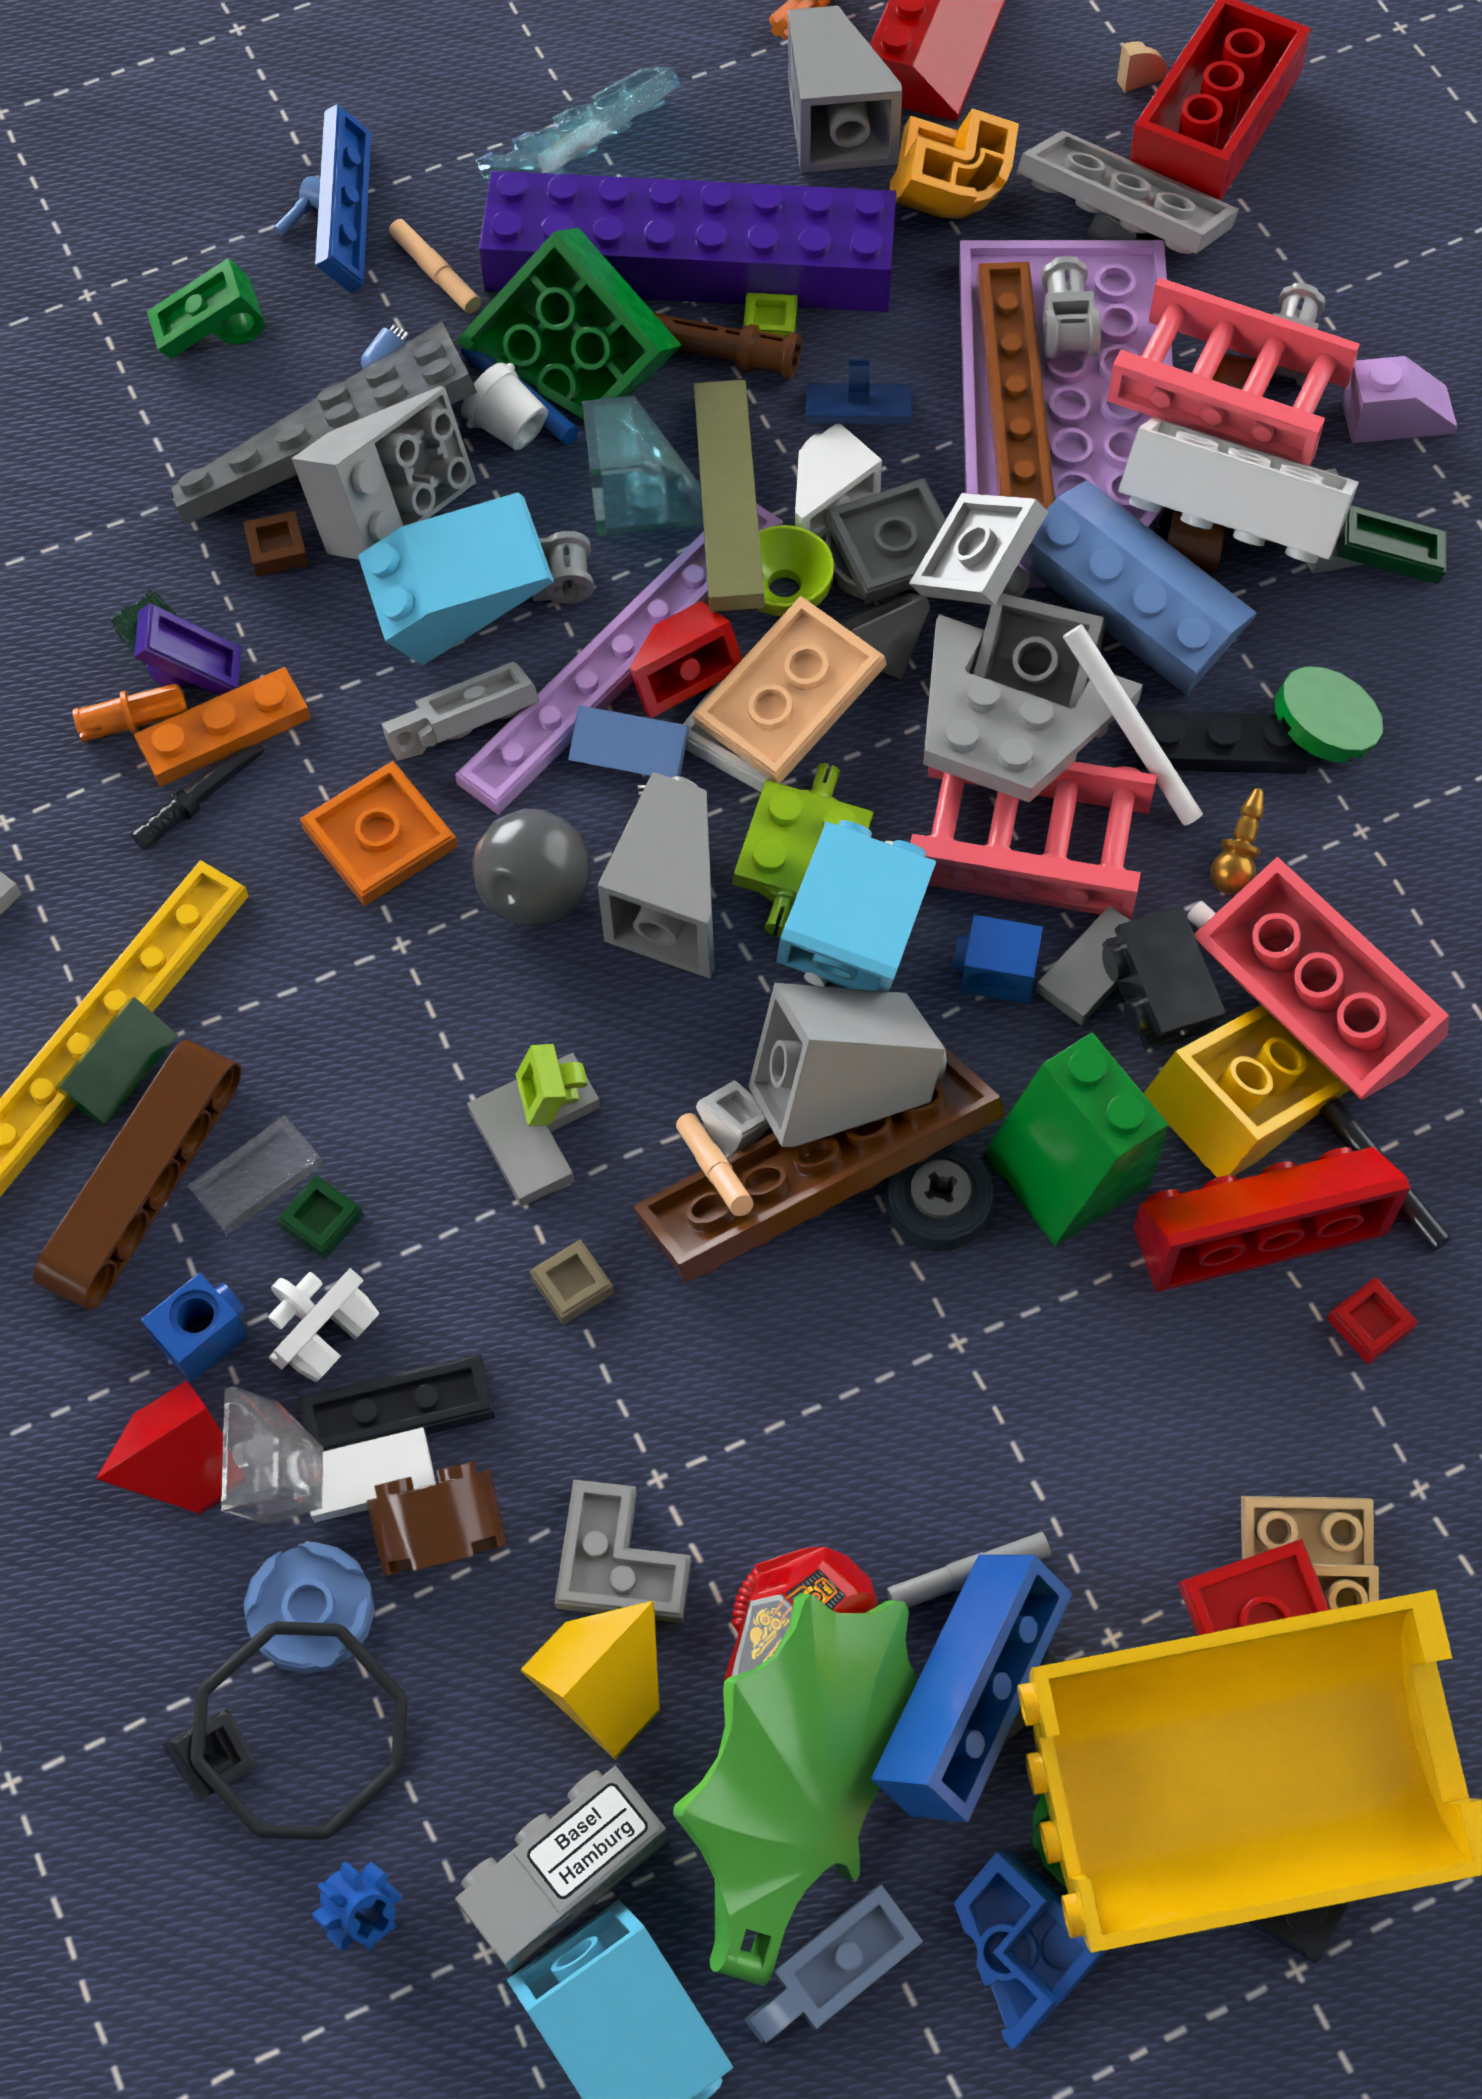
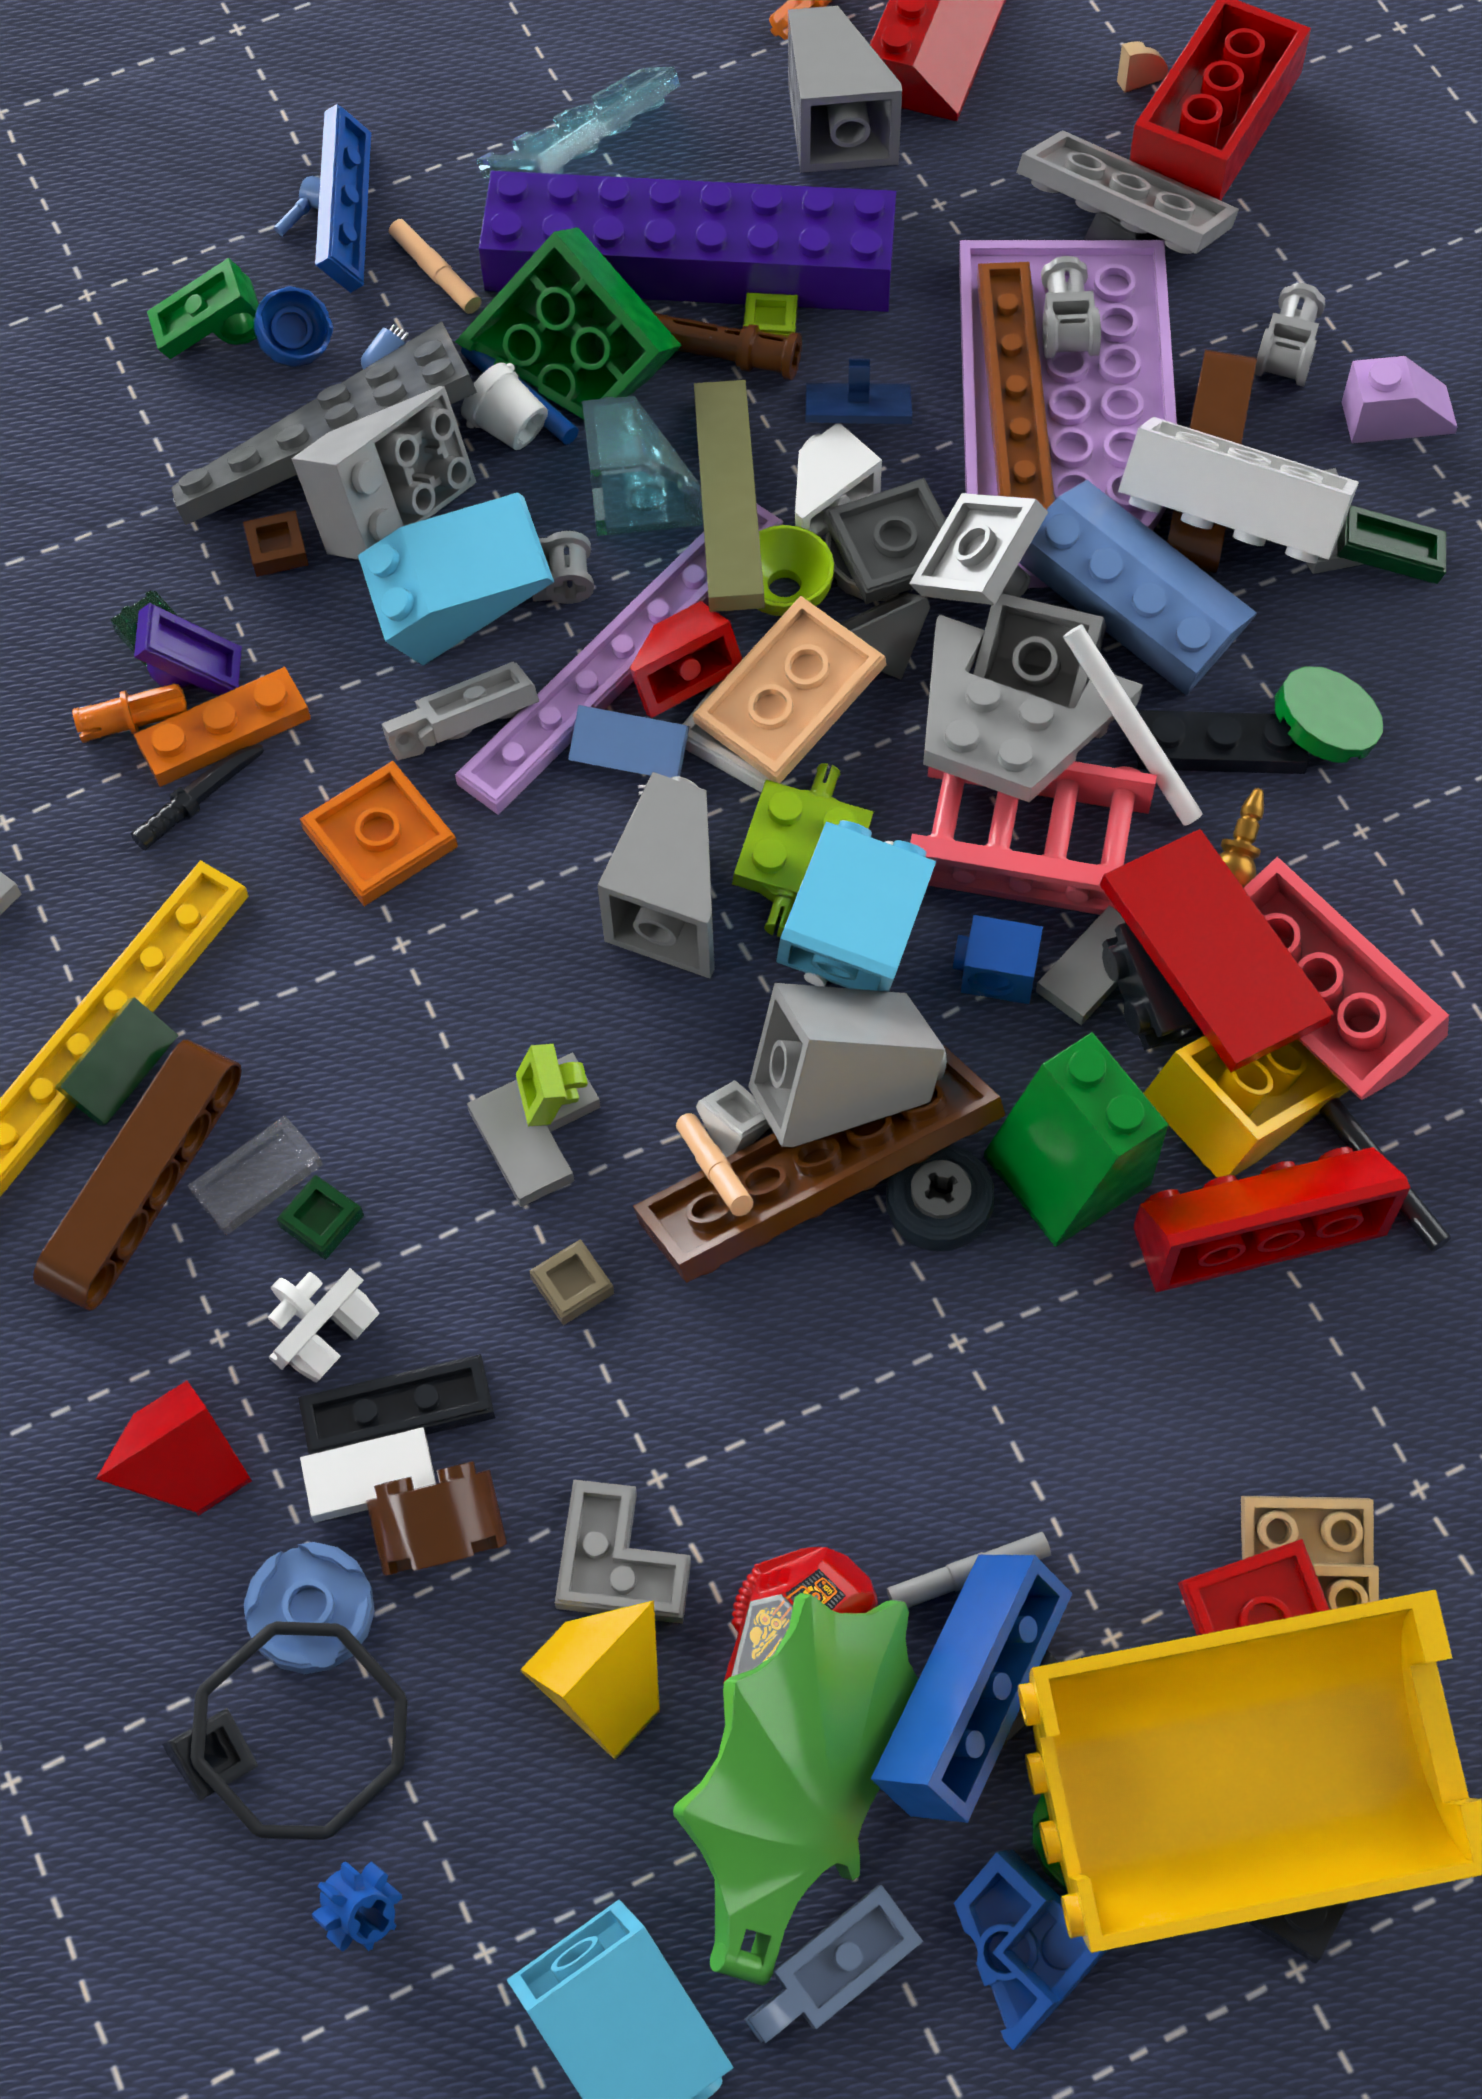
(196, 1351): blue brick -> none
(268, 1460): clear slope -> none
(292, 326): none -> blue hair
(531, 867): dark grey piece -> none
(561, 1866): light grey brick -> none
(954, 170): light orange brick -> none
(1216, 950): none -> red tile
(1219, 409): coral fence -> none
(1372, 1320): red tile -> none

